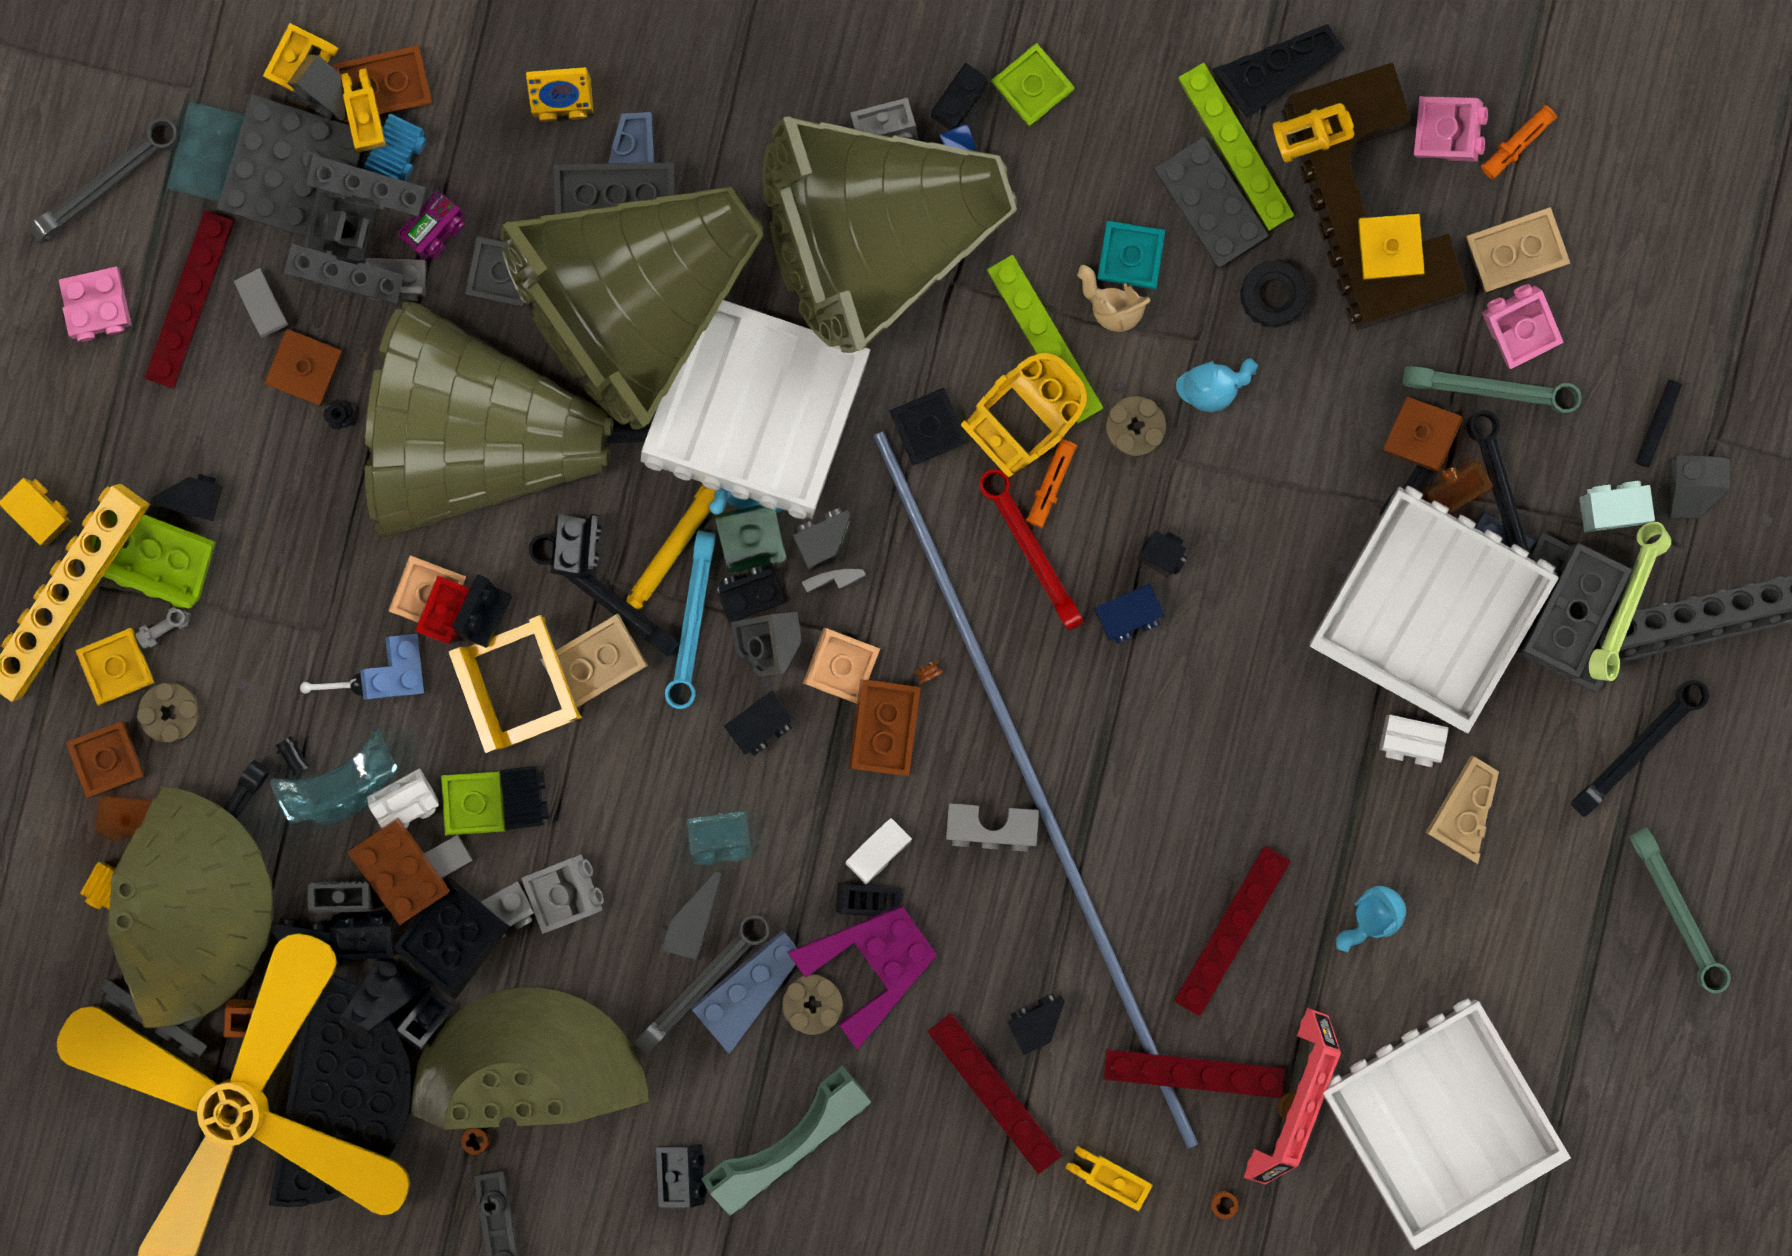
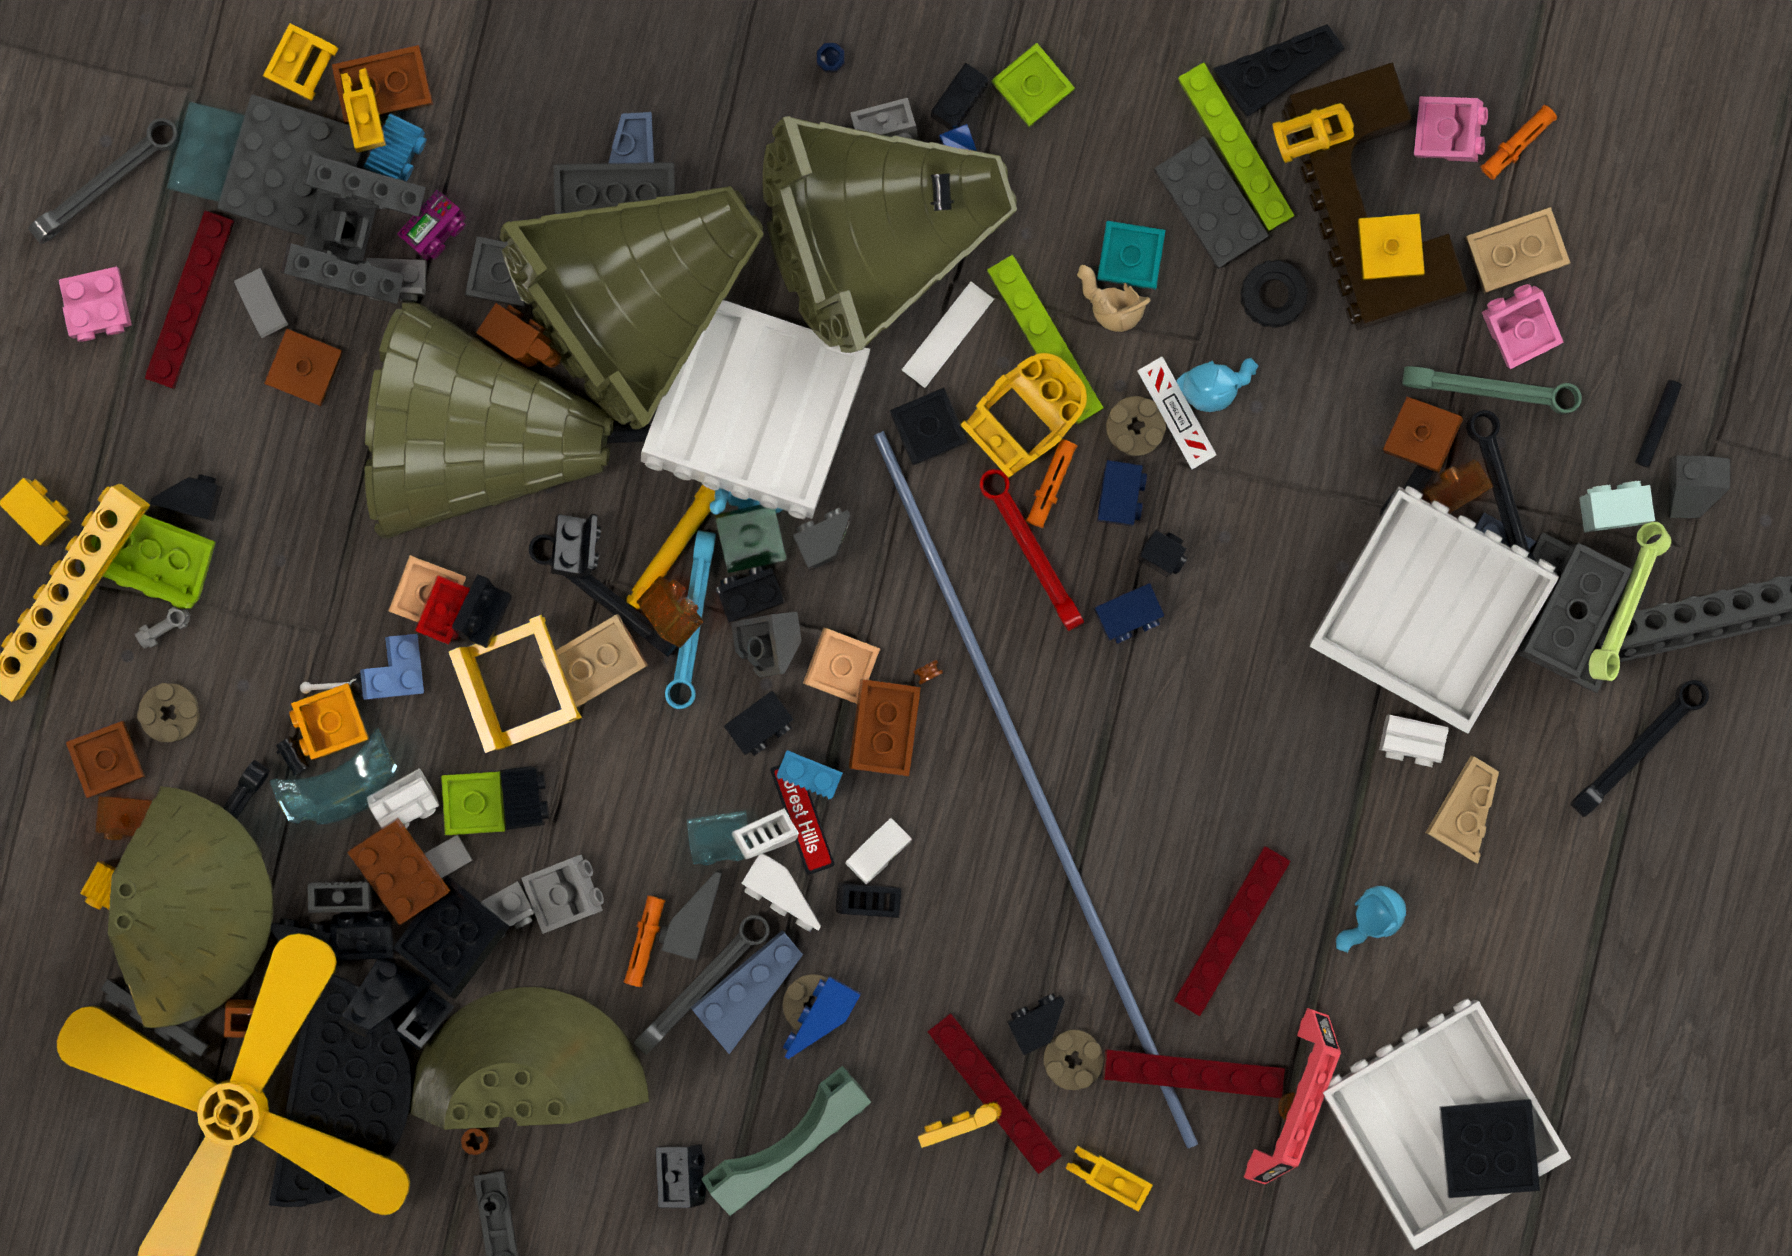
(115, 666): yellow plate -> none
(321, 86): dark grey slope -> none
(328, 722): none -> light orange plate
(330, 414): black plate -> none
(518, 339): none -> dark orange hinge
(560, 94): yellow slope -> none
(644, 941): none -> orange pin
(670, 611): none -> clear orange brick
(777, 885): none -> white slope
(785, 824): none -> white slope
(809, 774): none -> dark azure brick
(811, 838): none -> red sticker
(828, 1012): none -> blue slope
(830, 57): none -> dark blue tile
(841, 577): light grey slope -> none
(892, 949): magenta wing -> none
(941, 192): none -> black pin
(947, 334): none -> white sticker
(961, 1124): none -> yellow hinge
(1018, 830): light grey arch -> none
(1057, 1067): none -> dark tan plate
(1120, 493): none -> dark blue brick
(1176, 412): none -> white sticker
(1216, 1200): dark orange bush -> none
(1489, 1148): none -> black plate
(1649, 853): sand green piece -> none

